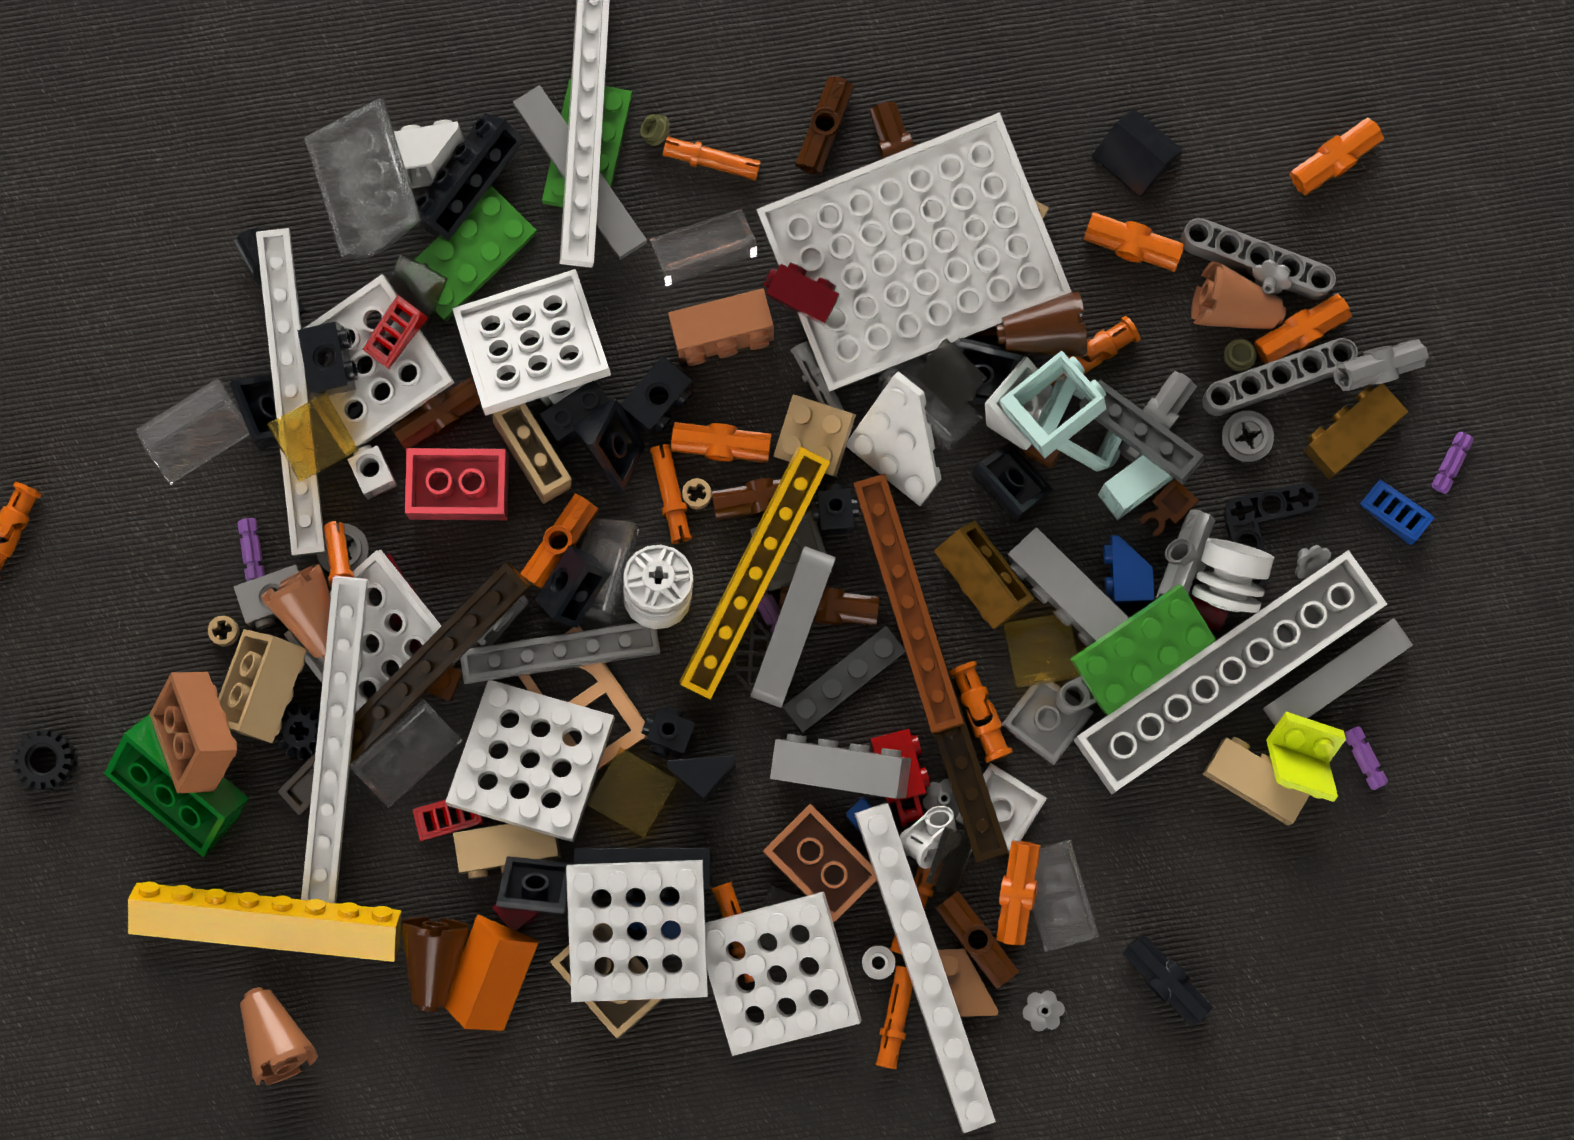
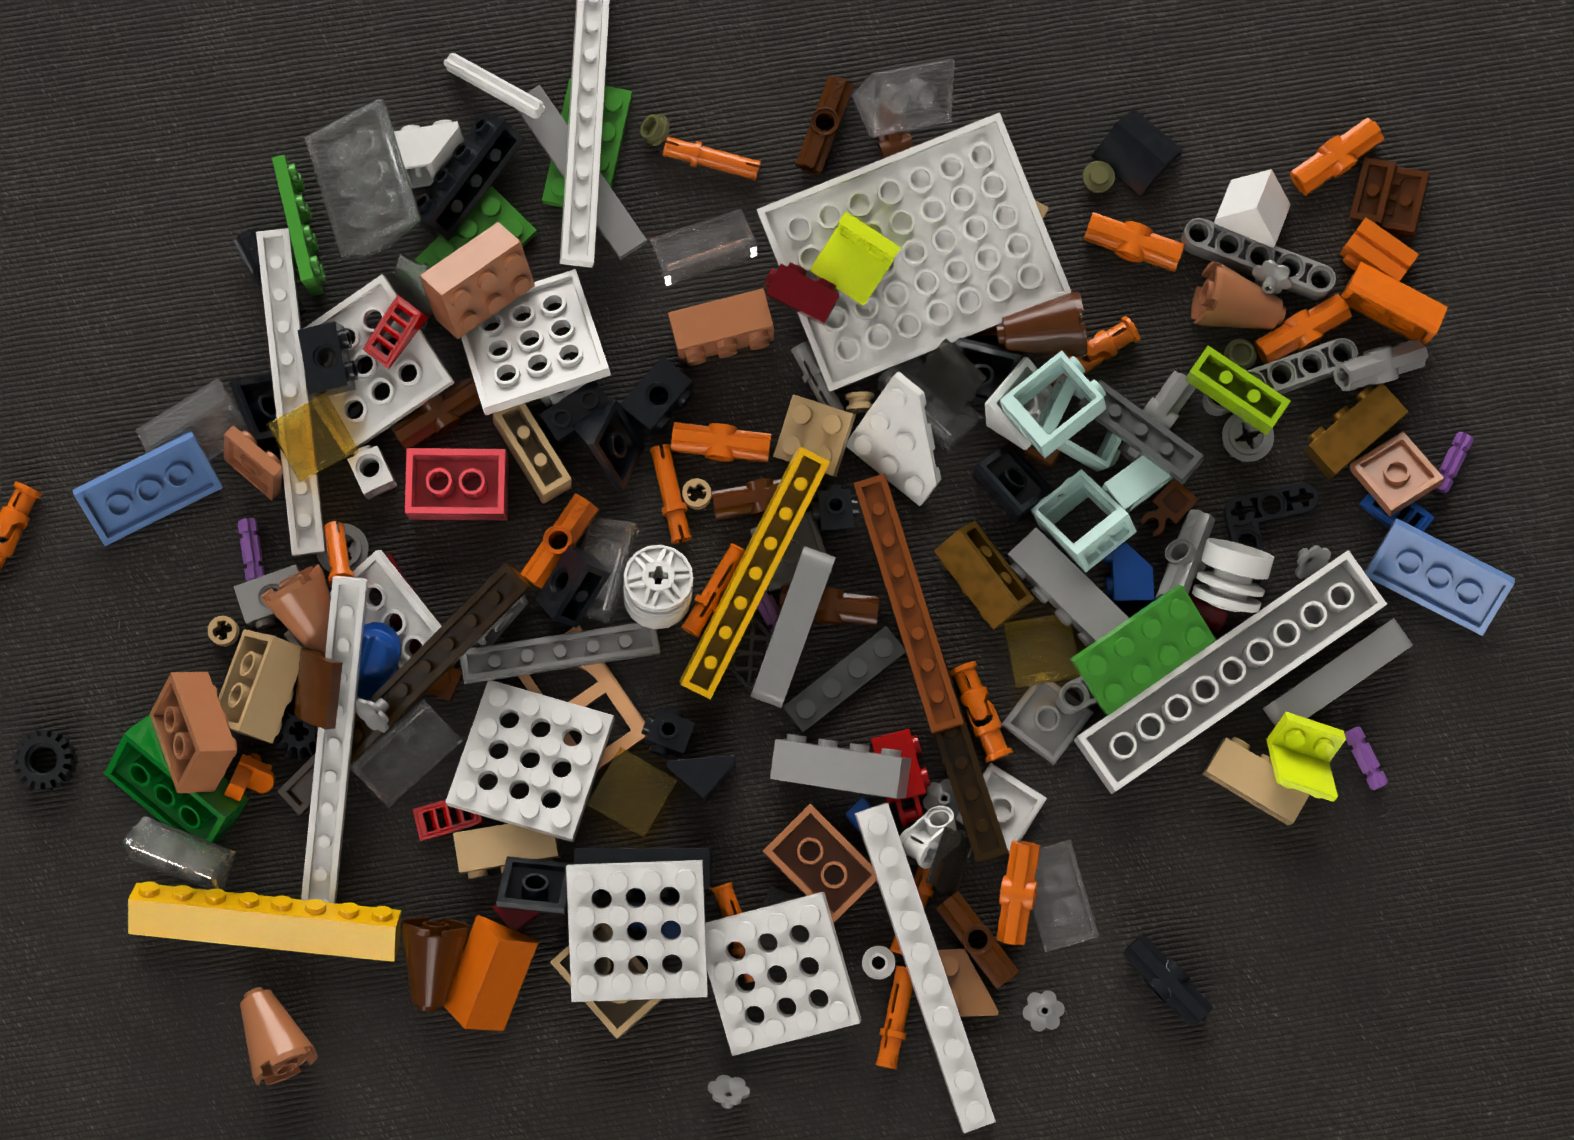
(147, 488): none -> medium blue plate
(179, 854): none -> clear slope
(252, 774): none -> orange piece
(258, 467): none -> nougat plate
(297, 216): none -> bright green plate
(317, 689): none -> reddish brown slope
(373, 713): none -> light grey plant
(378, 658): none -> blue piece
(477, 280): none -> nougat brick
(494, 85): none -> white axle
(713, 592): none -> orange pin
(728, 1090): none -> light grey plant
(855, 258): none -> neon yellow bracket
(859, 402): none -> tan bush
(906, 98): none -> clear slope
(1098, 177): none -> olive plate
(1099, 540): none -> light aqua window
(1237, 390): none -> lime brick
(1254, 207): none -> white slope
(1379, 250): none -> orange brick
(1390, 196): none -> reddish brown slope
(1393, 304): none -> orange slope
(1396, 474): none -> nougat plate
(1439, 577): none -> medium blue plate

